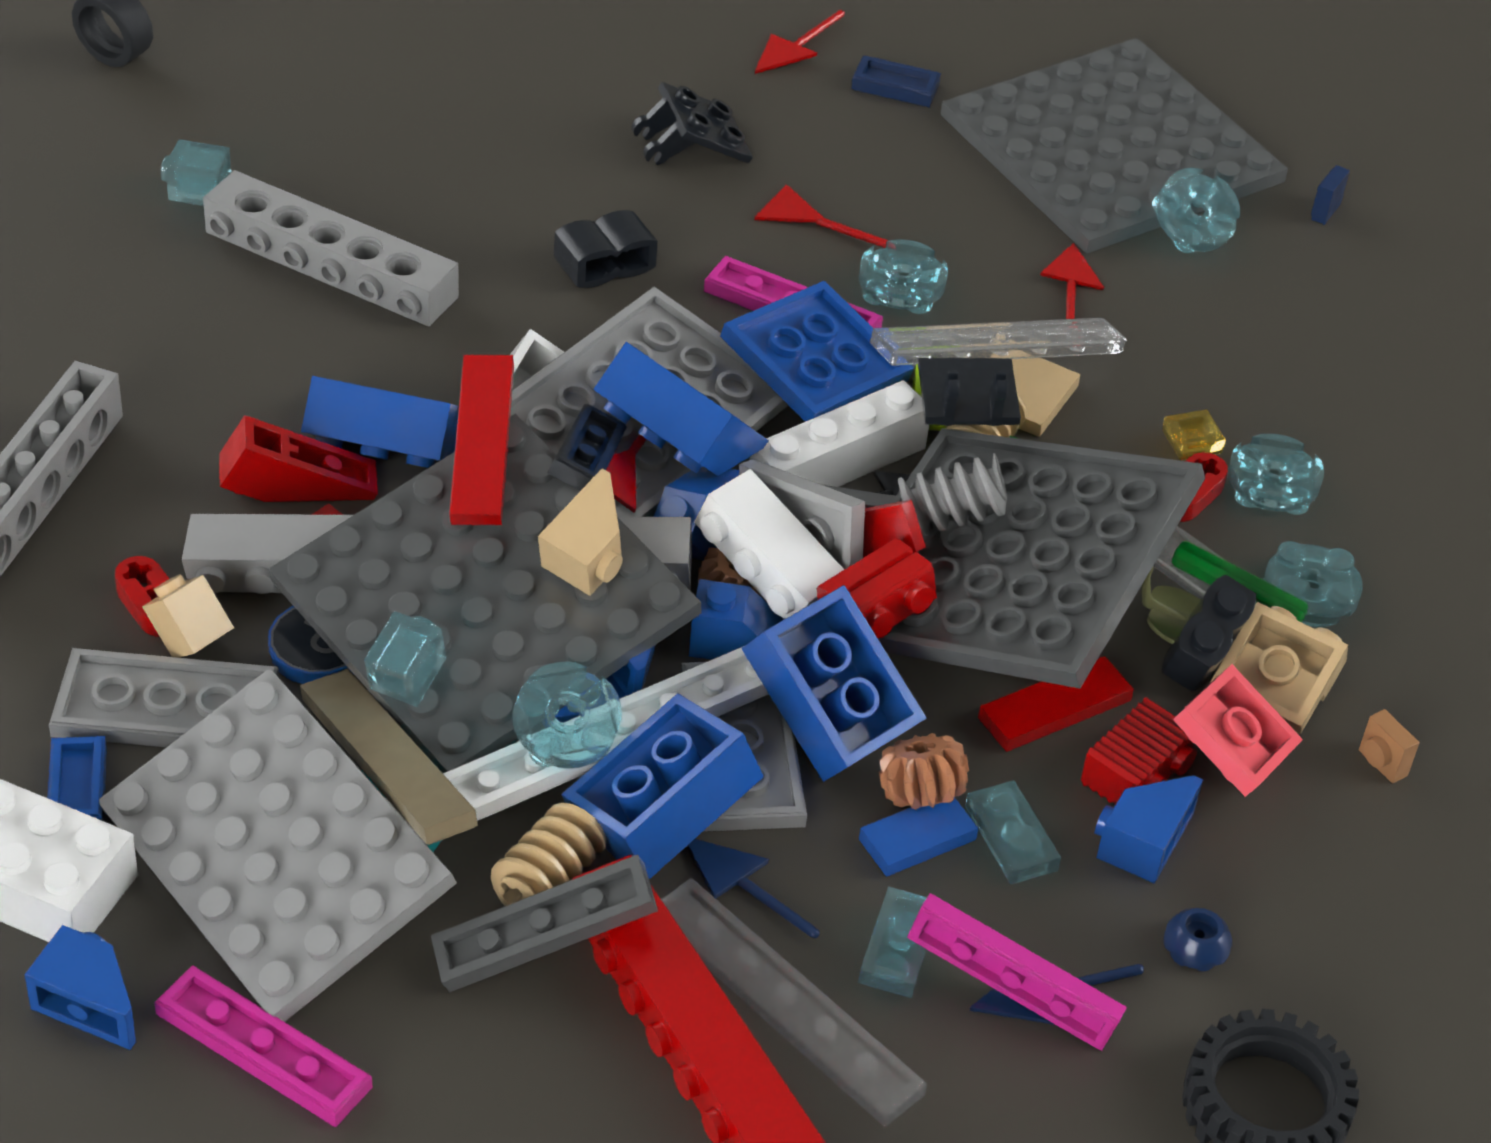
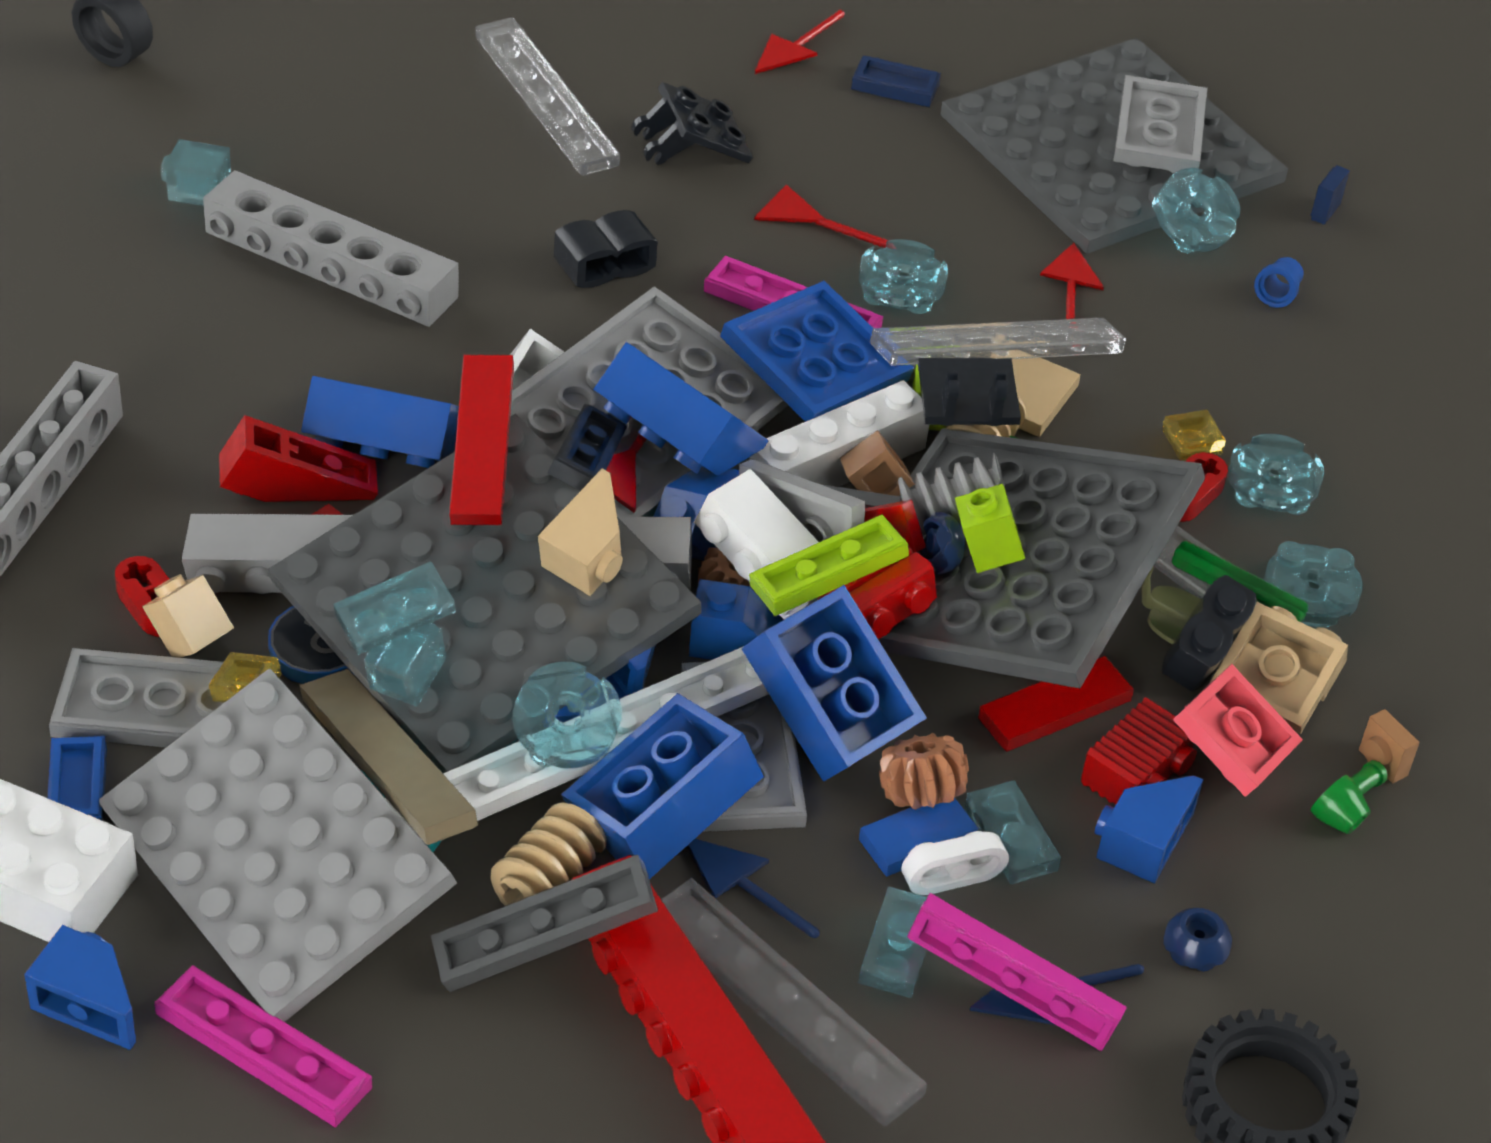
(238, 672): none -> clear yellow plate
(394, 607): none -> clear light blue plate
(548, 96): none -> clear tile
(828, 565): none -> lime tile
(875, 466): none -> medium nougat brick
(943, 542): none -> dark blue plate
(954, 863): none -> white plate
(989, 528): none -> lime brick
(1160, 124): none -> light grey plate
(1271, 289): none -> blue piece
(1343, 802): none -> green bar

